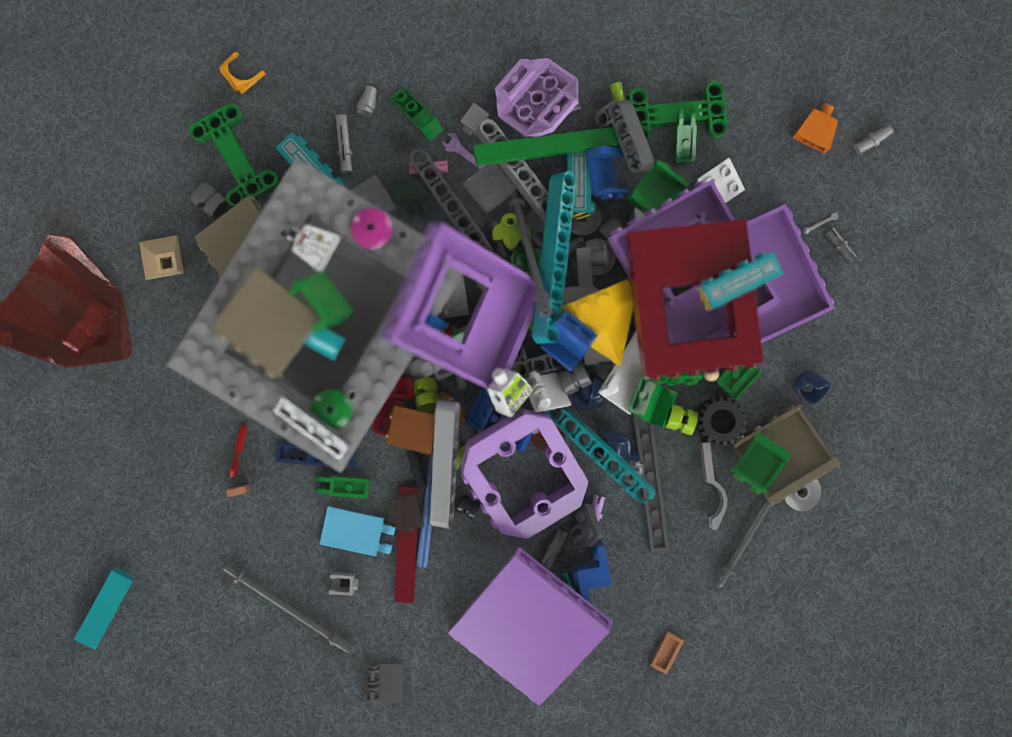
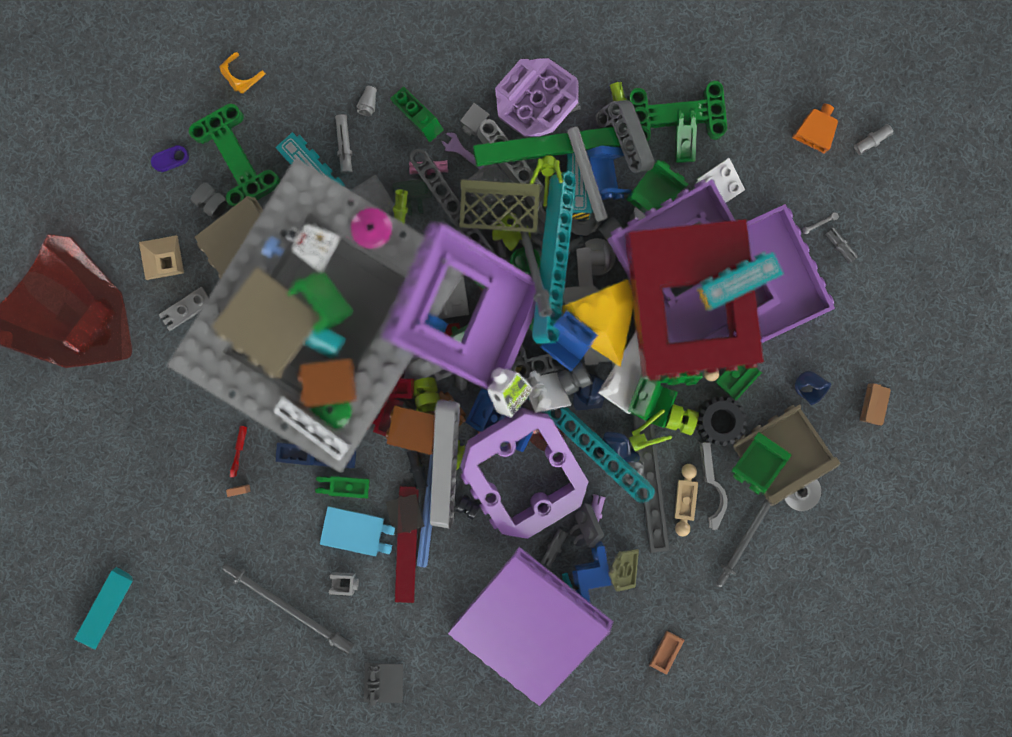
(166, 159): none -> dark purple piece
(185, 308): none -> light grey hinge
(272, 248): none -> medium blue tile
(327, 383): none -> dark orange panel
(400, 205): none -> lime pin
(504, 189): none -> olive fence
(548, 166): none -> lime plant
(587, 173): none -> light grey axle
(624, 570): none -> olive tile
(640, 441): none -> lime plant
(686, 500): none -> tan plate
(875, 404): none -> medium nougat panel

